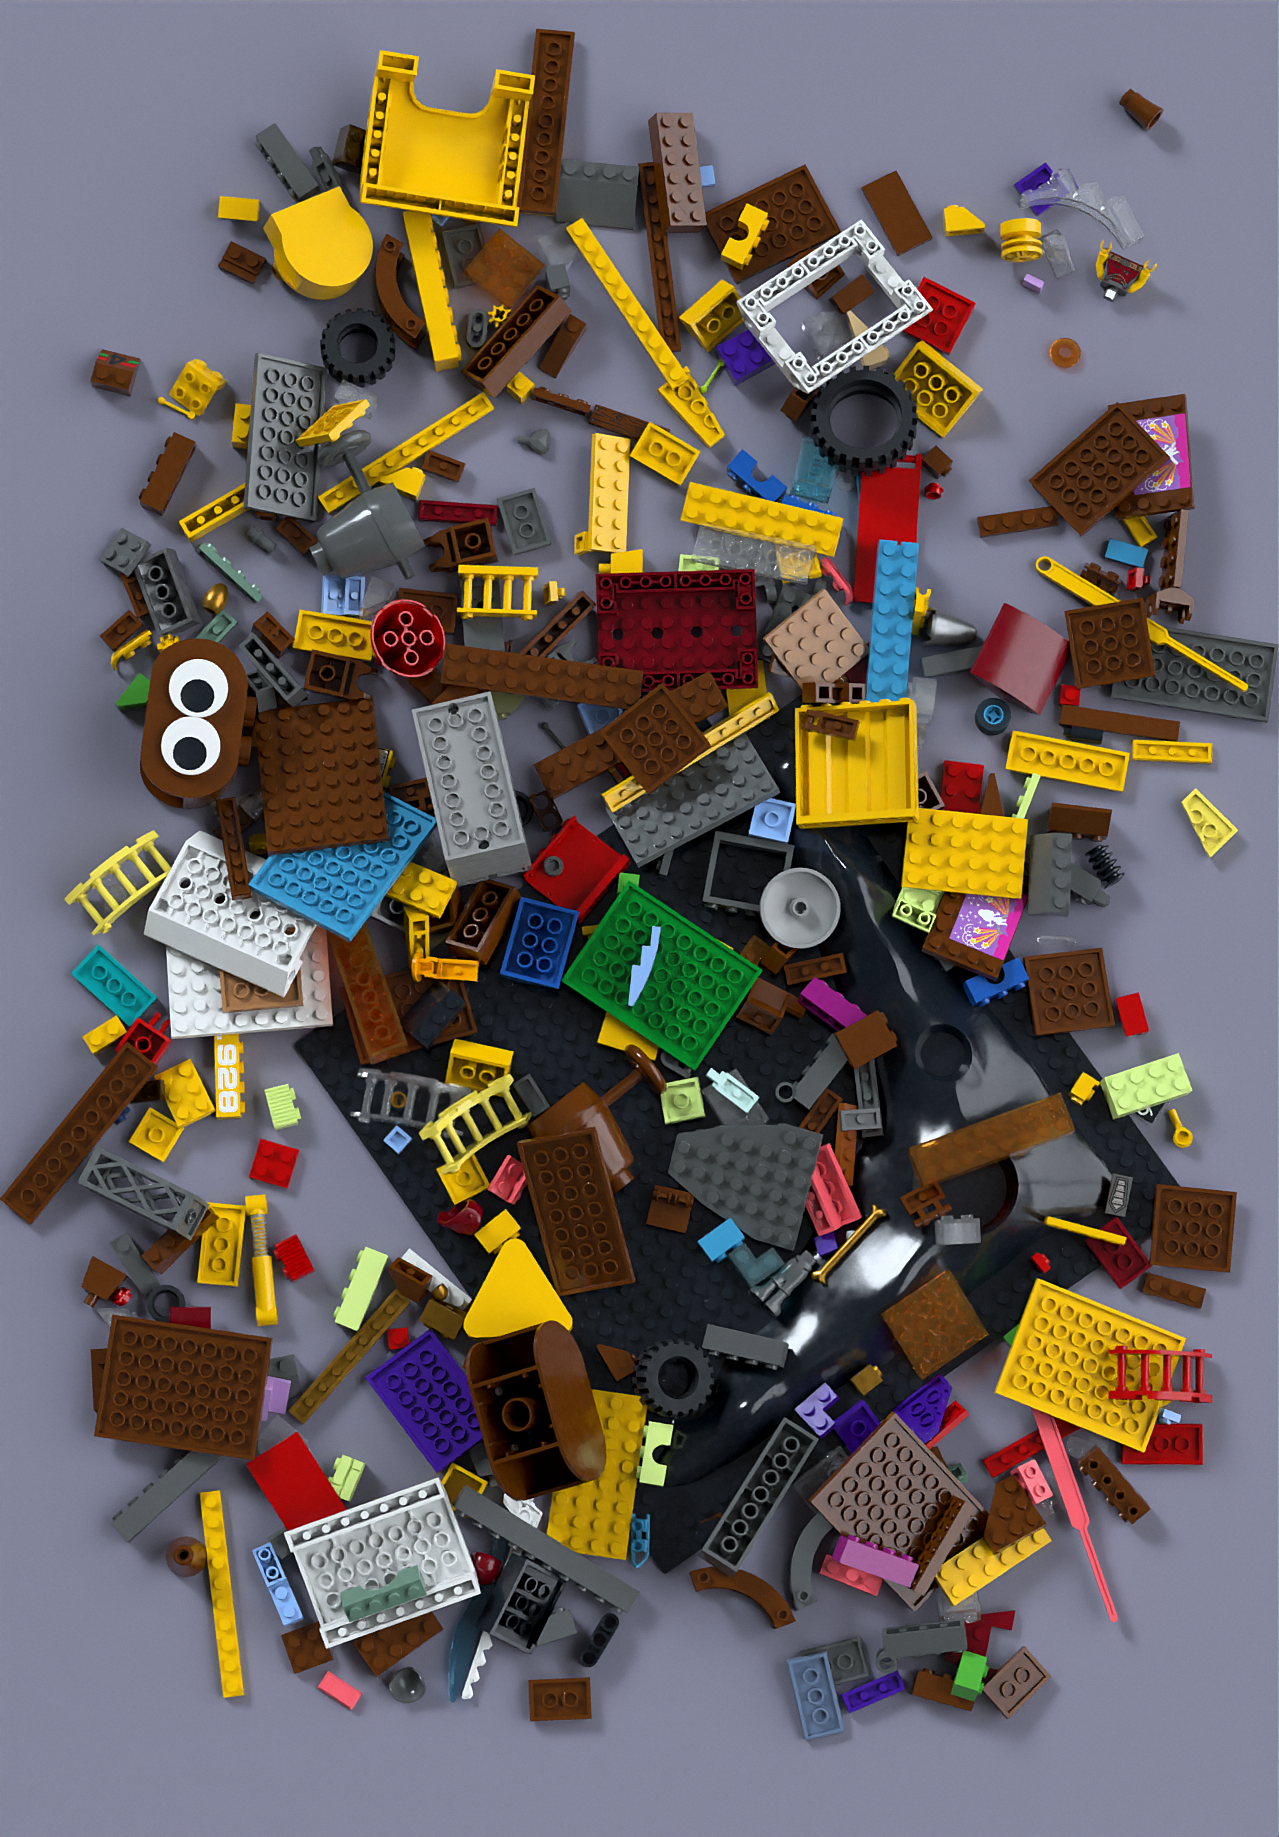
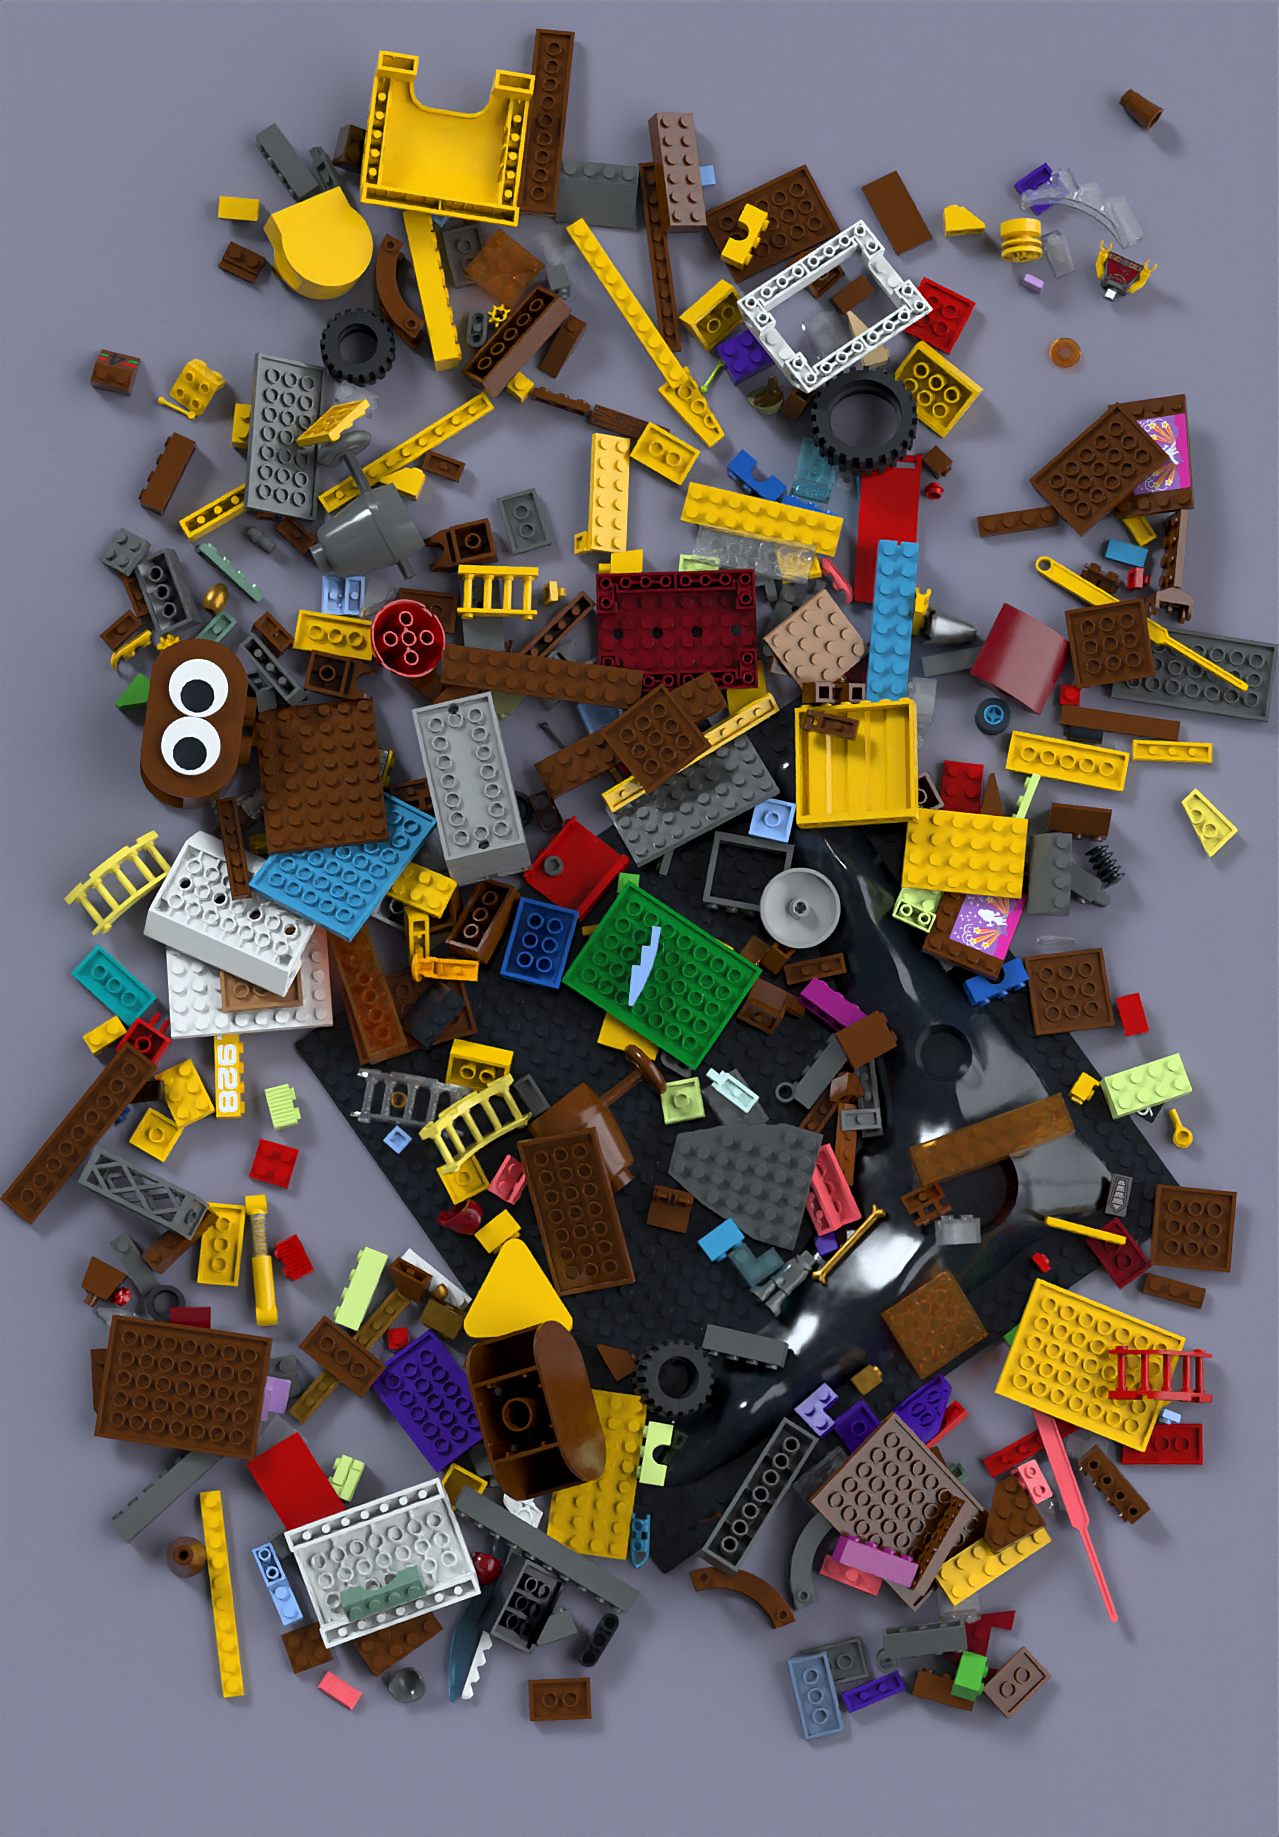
(342, 1356): none -> reddish brown plate
(456, 512): dark red tile -> none
(538, 441): dark grey rock -> none
(767, 399): none -> piece
(846, 1088): none -> reddish brown slope

